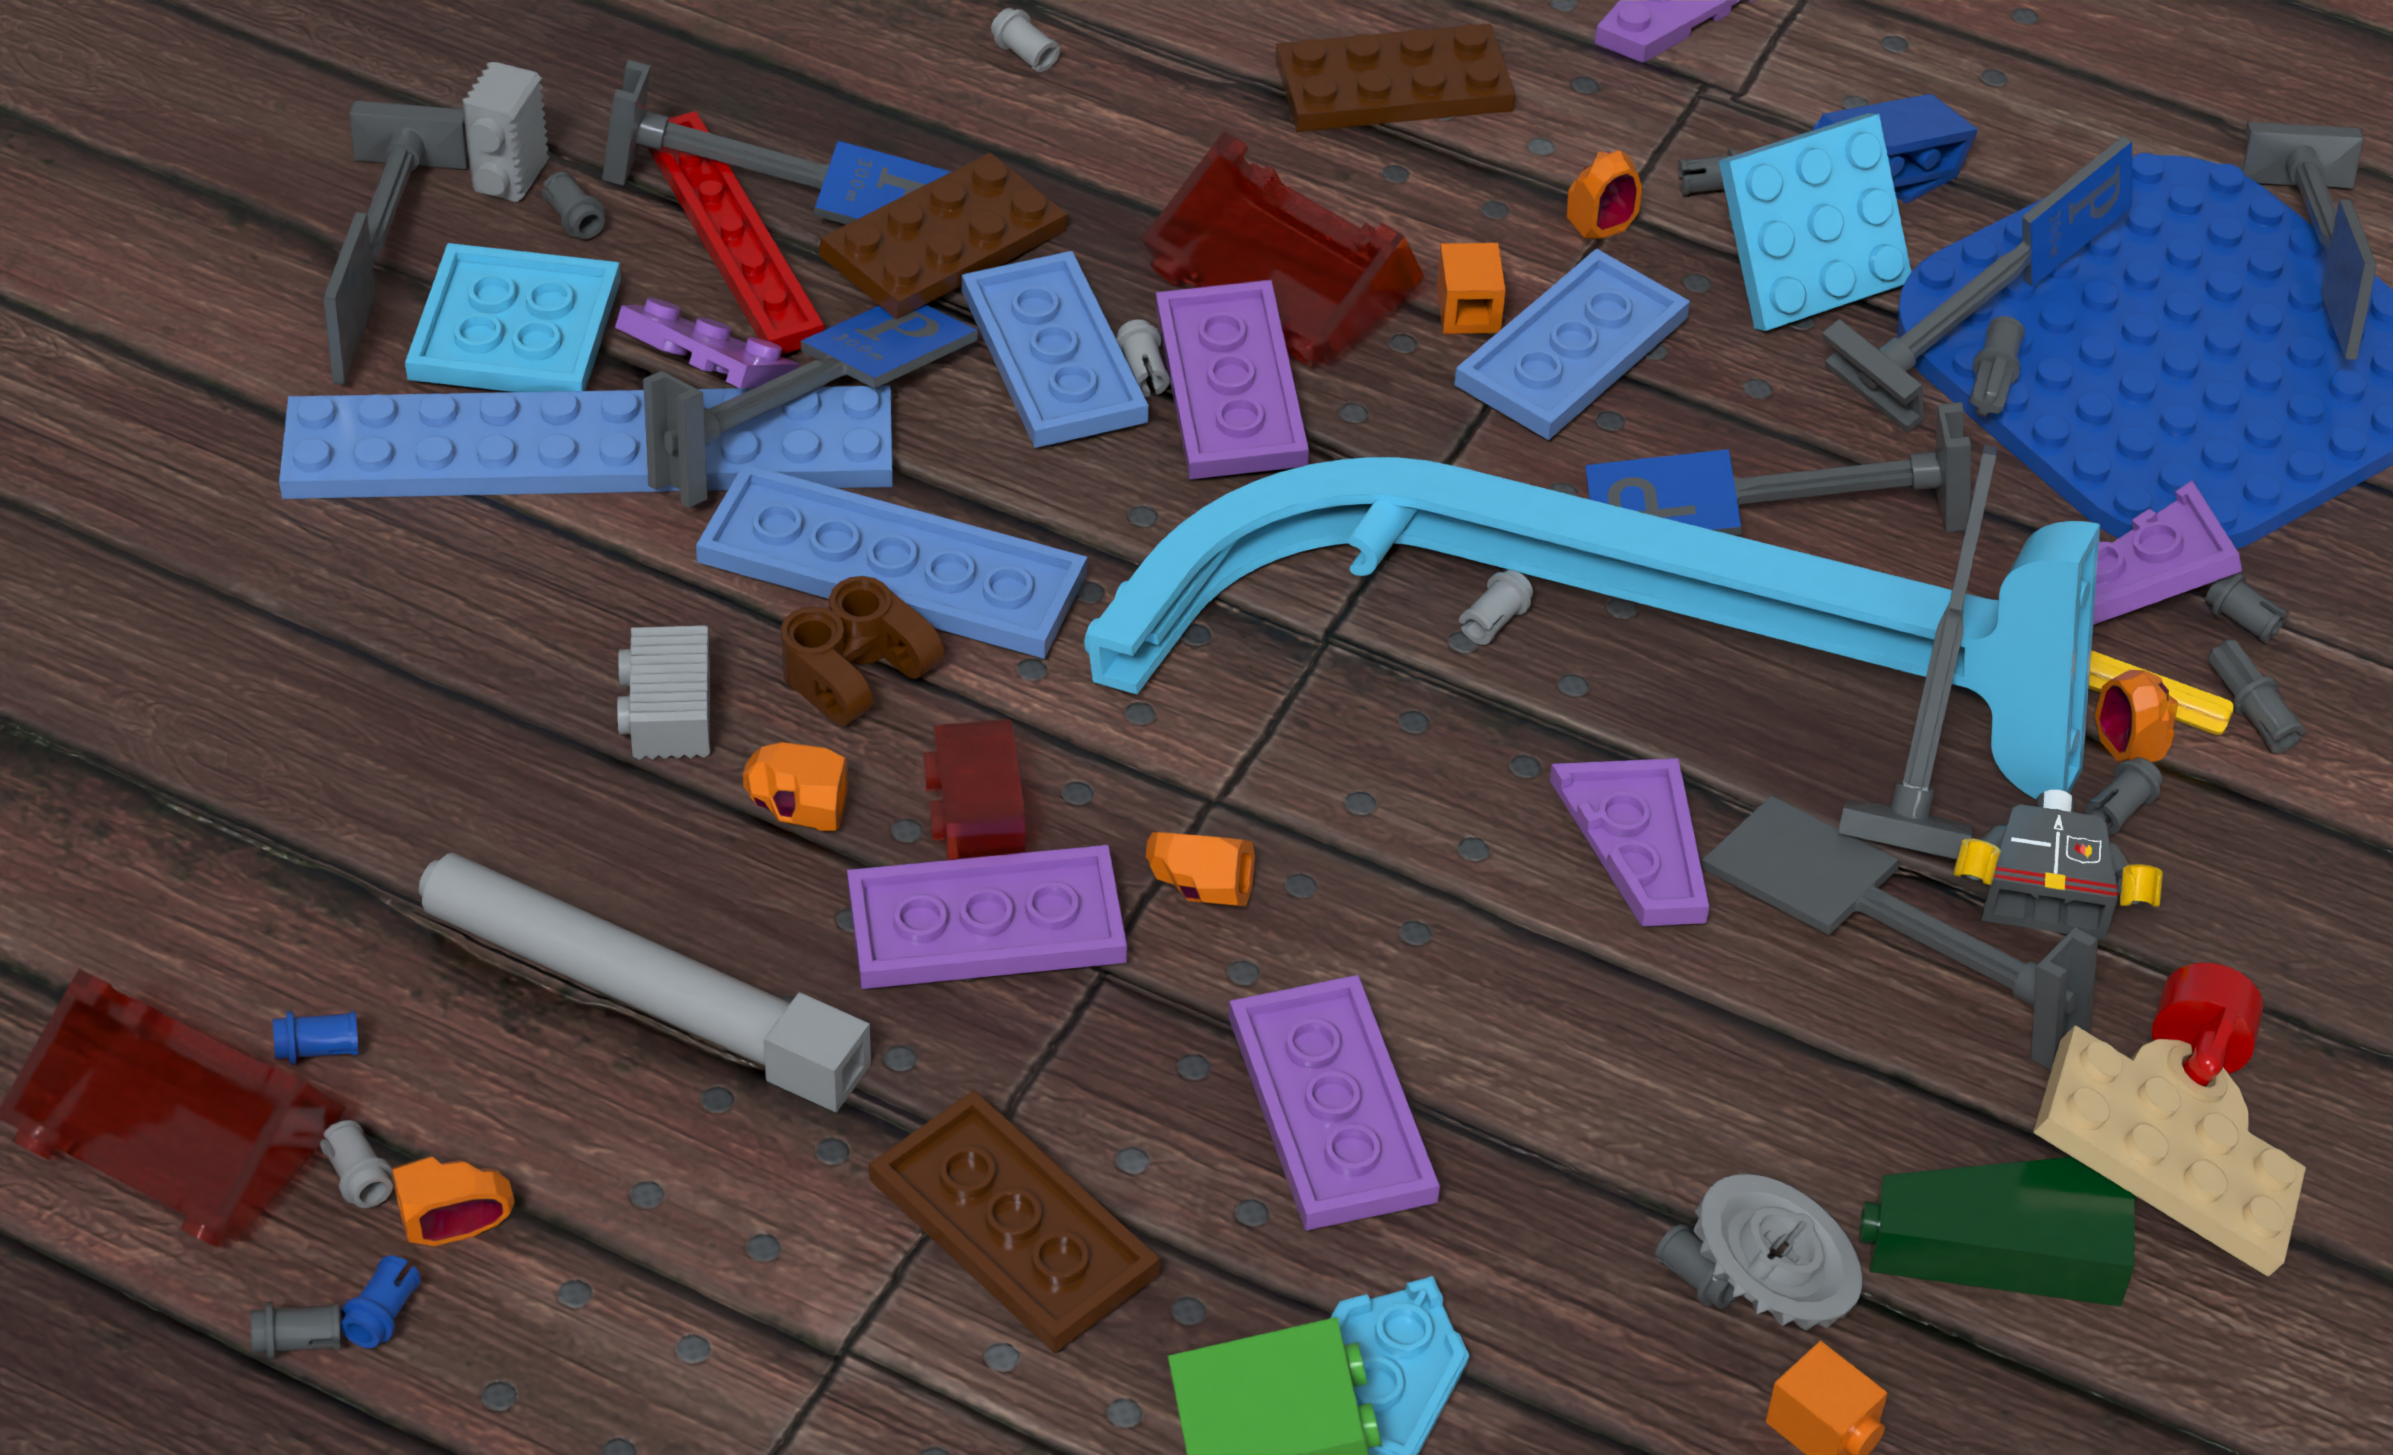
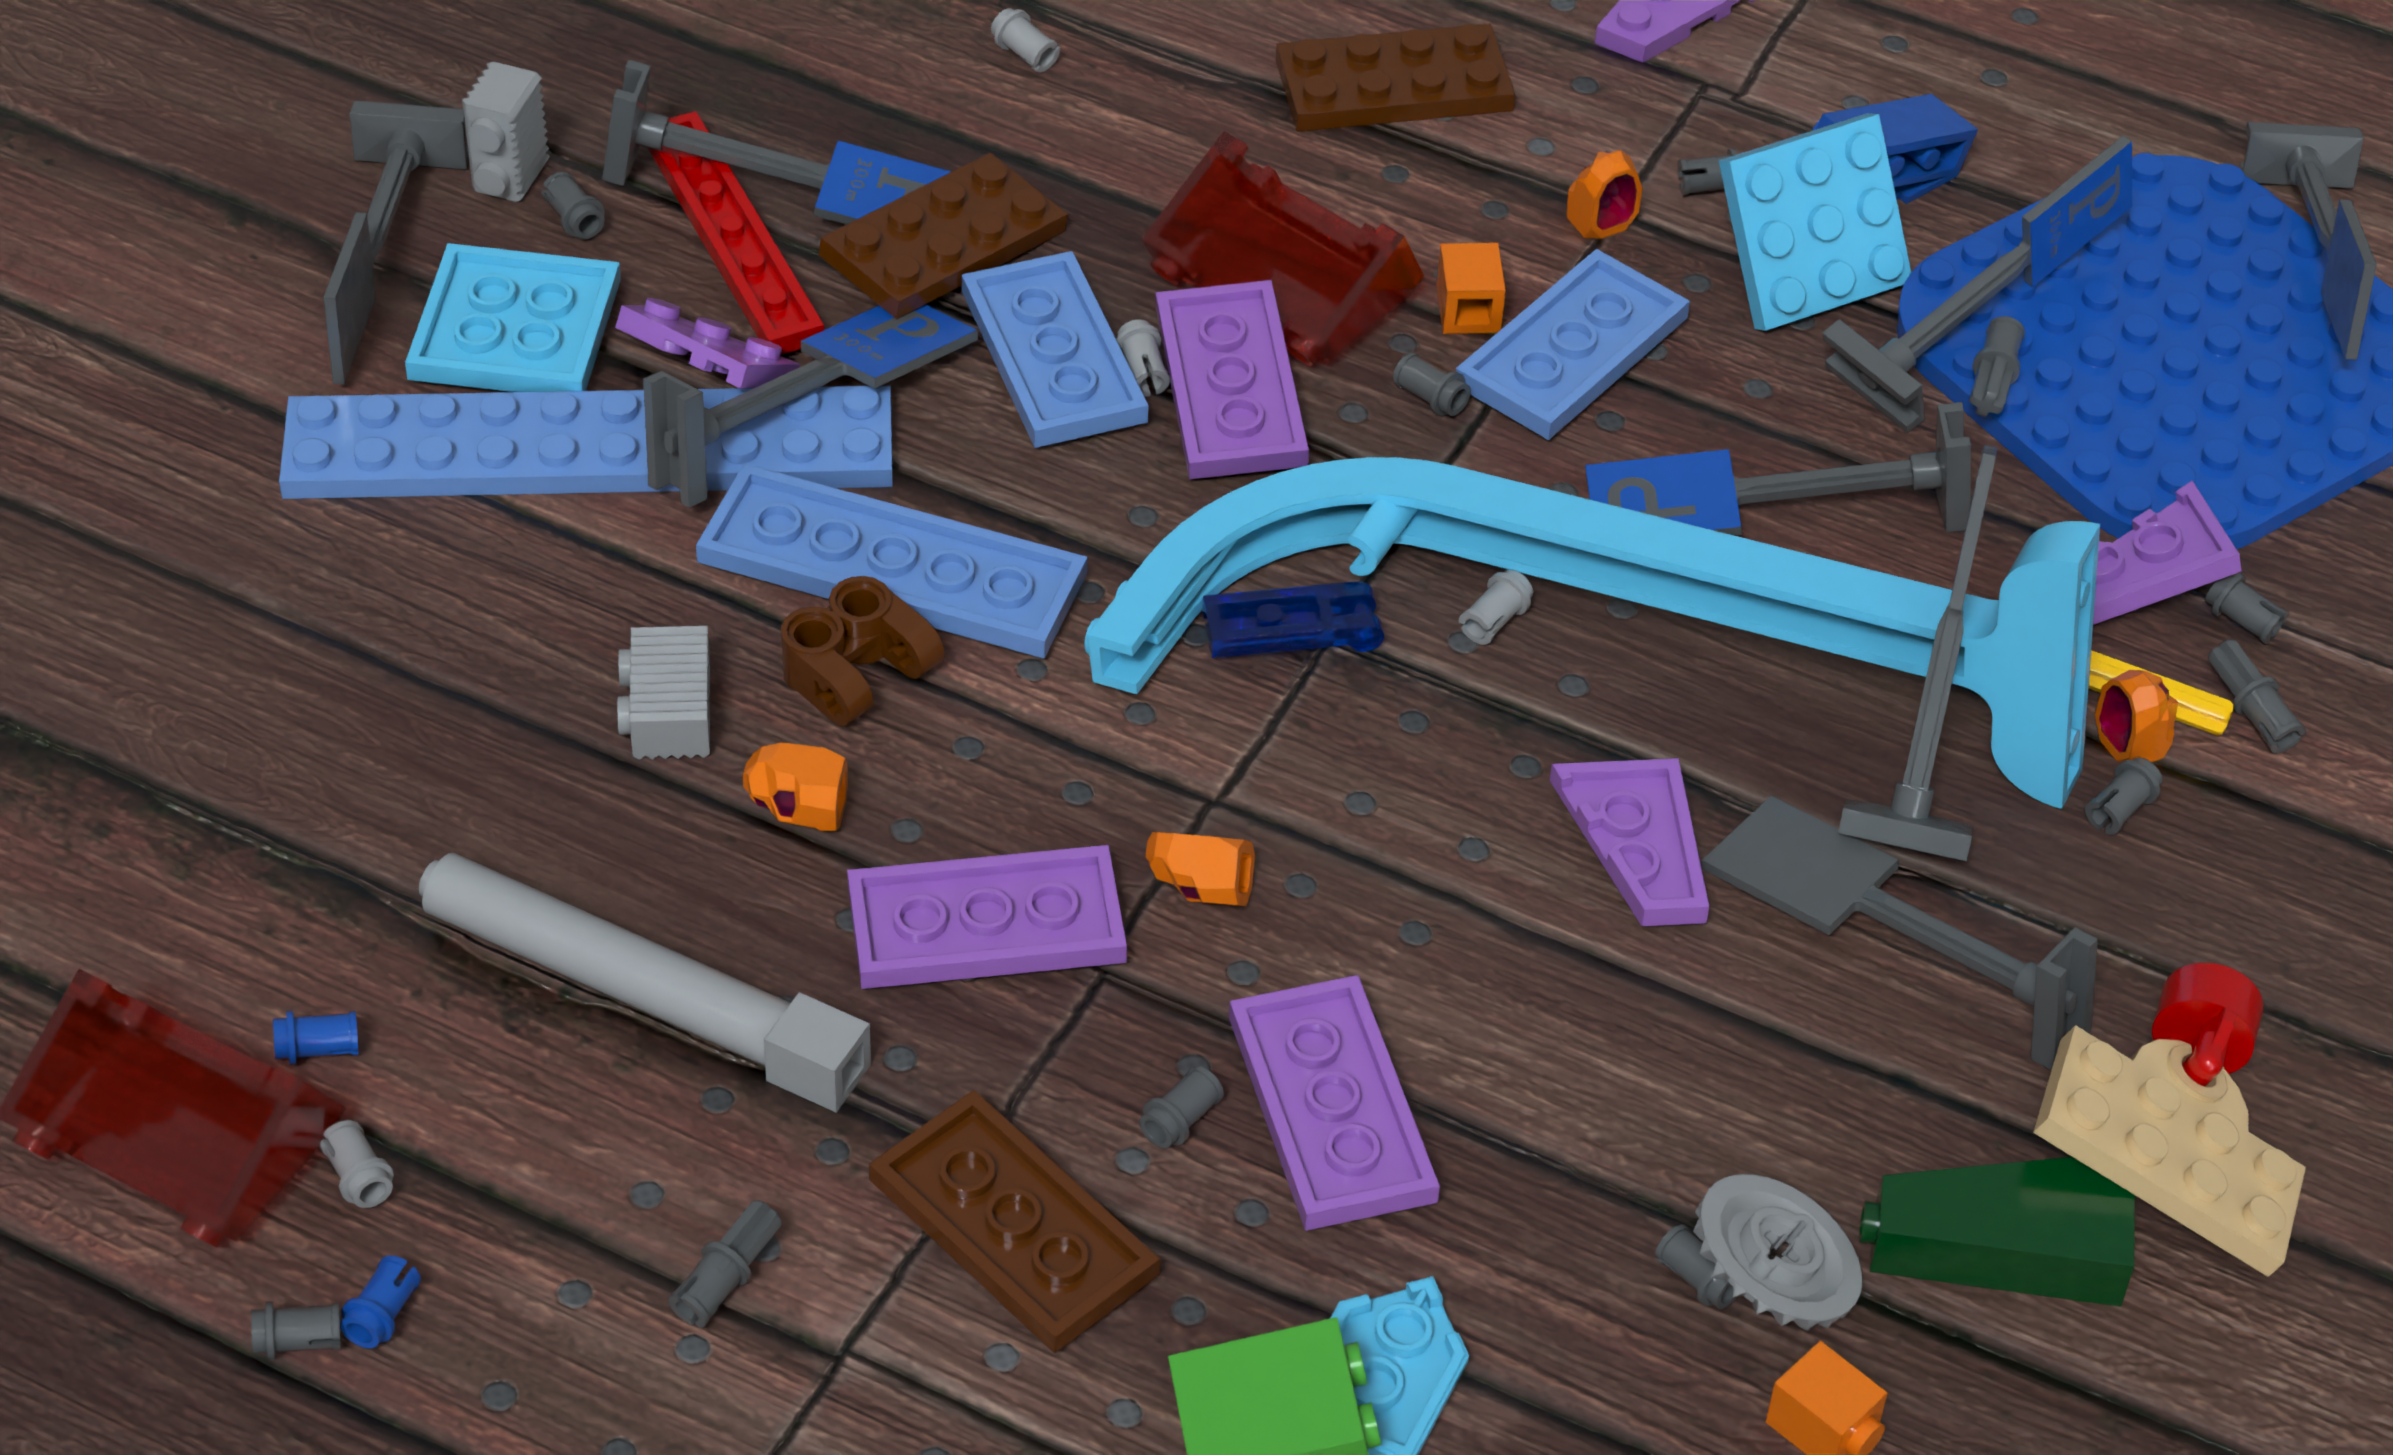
(449, 1200): orange rock -> none
(724, 1265): none -> dark grey axle
(977, 789): clear red brick -> none
(1169, 1118): none -> dark grey pin
(1292, 619): none -> clear blue plate
(1443, 390): none -> dark grey pin
(2055, 869): dark grey torso -> none

